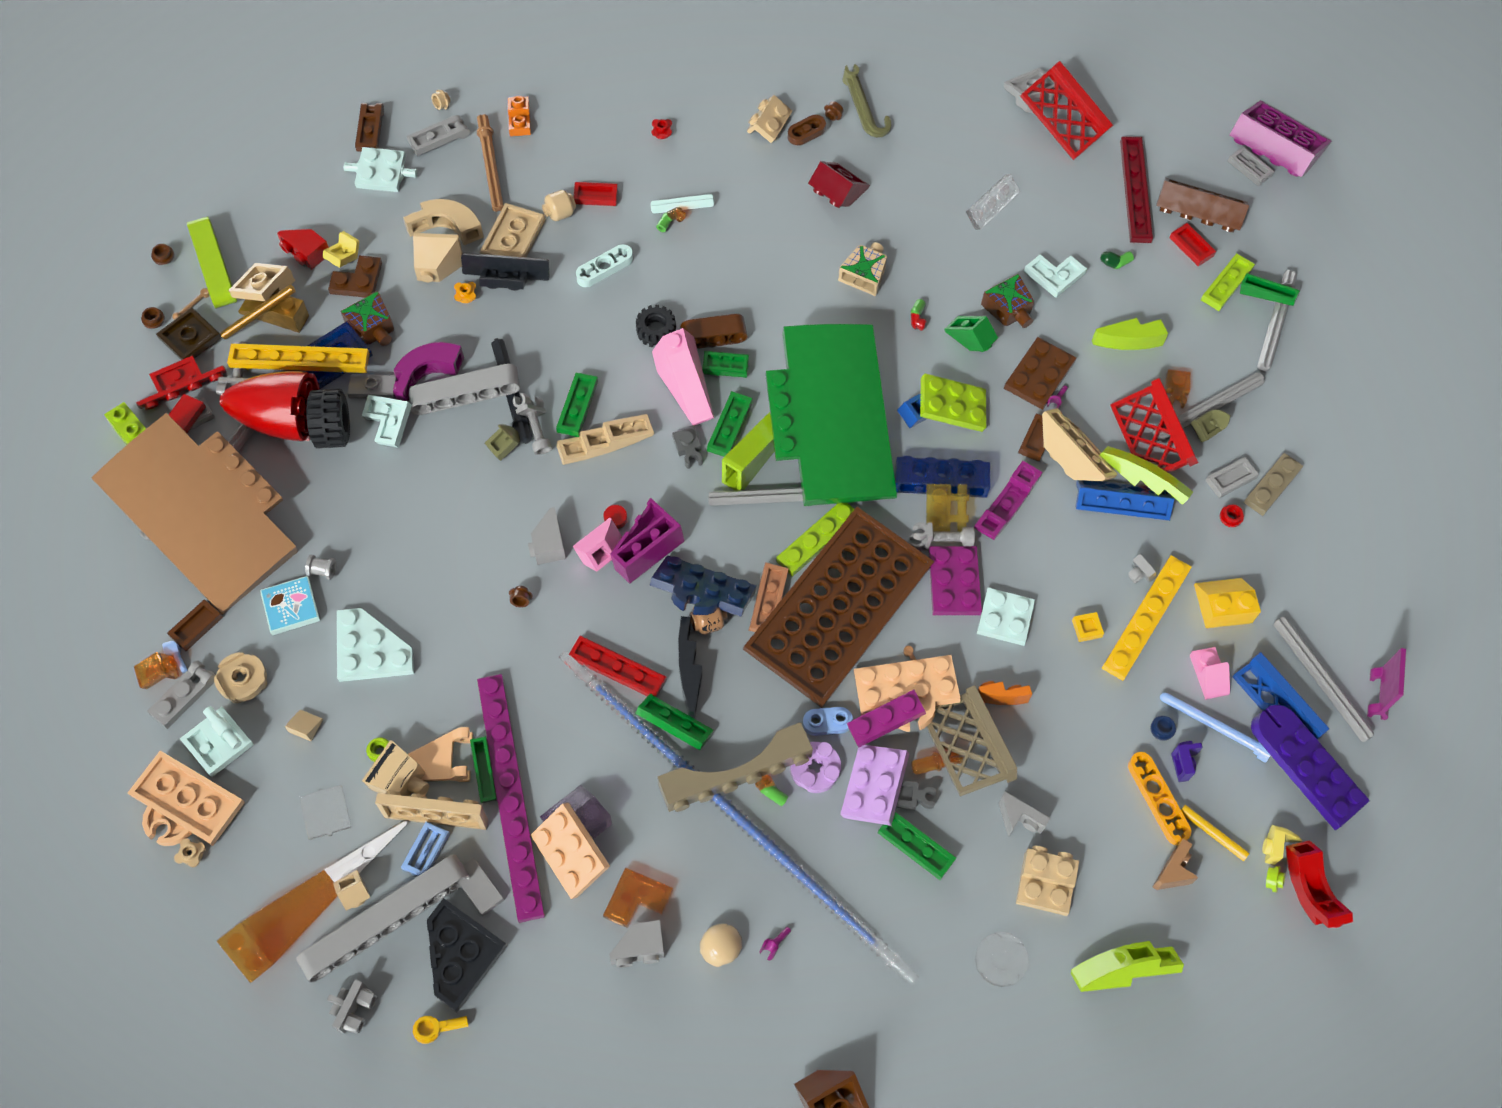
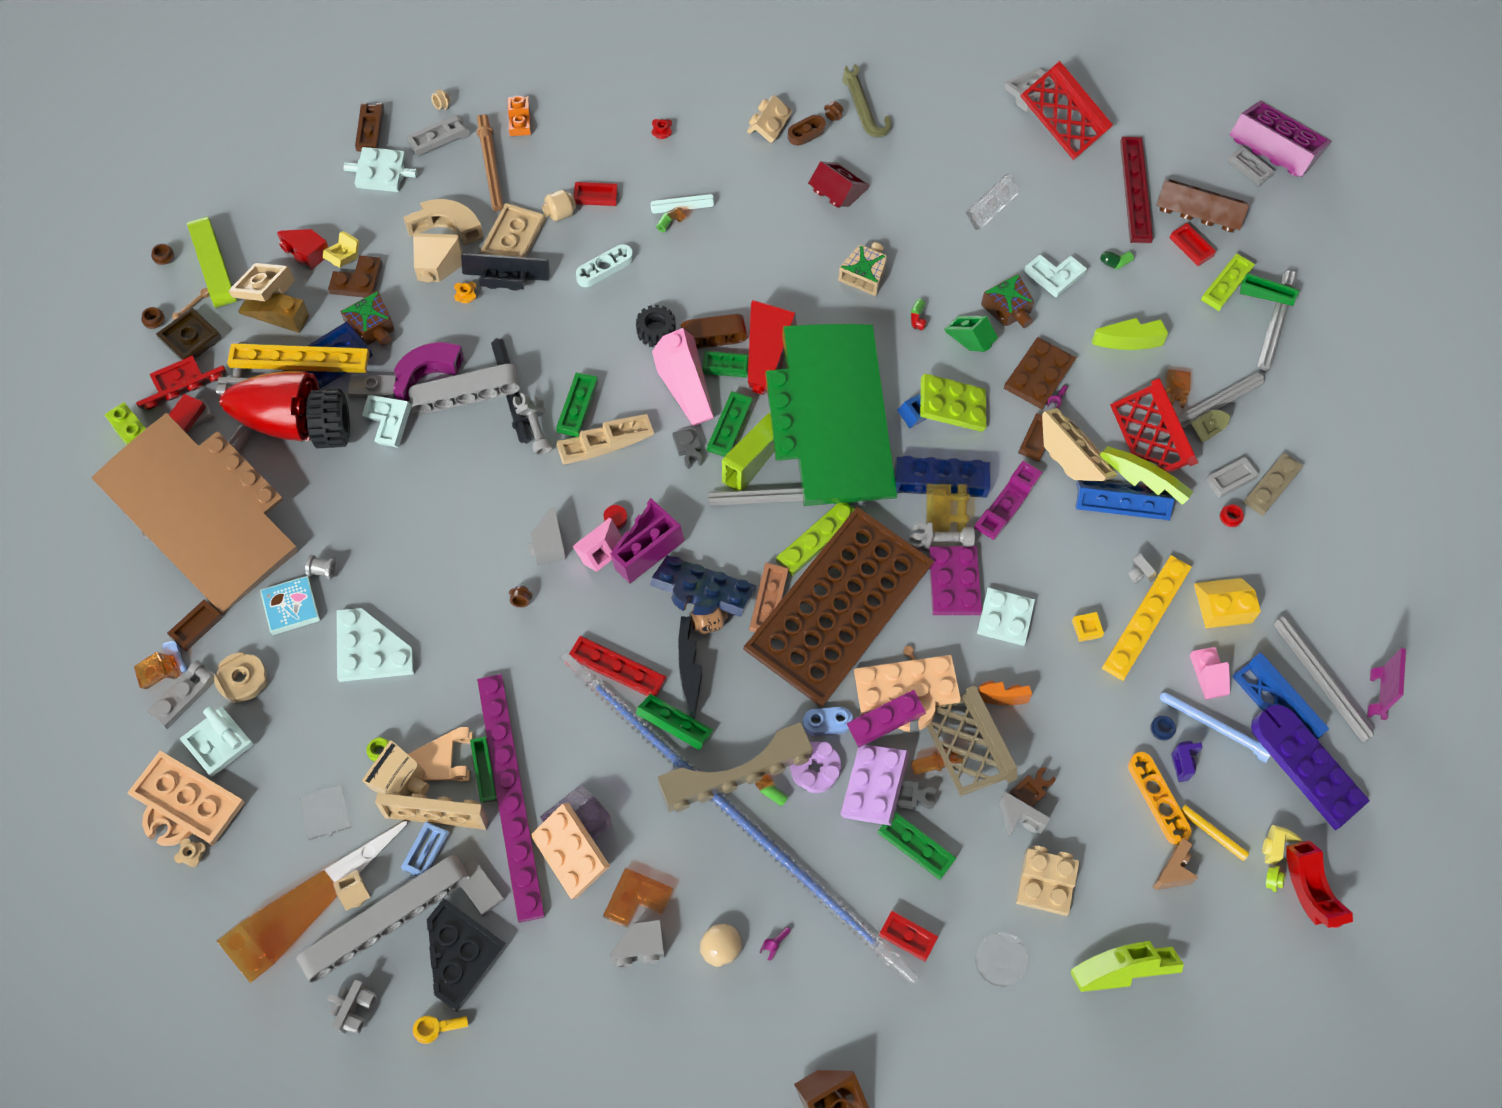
(257, 312): pearl gold bar -> none
(304, 725): tan slope -> none
(503, 441): olive plate -> none
(766, 342): none -> red slope
(908, 936): none -> red plate
(1031, 790): none -> reddish brown plate

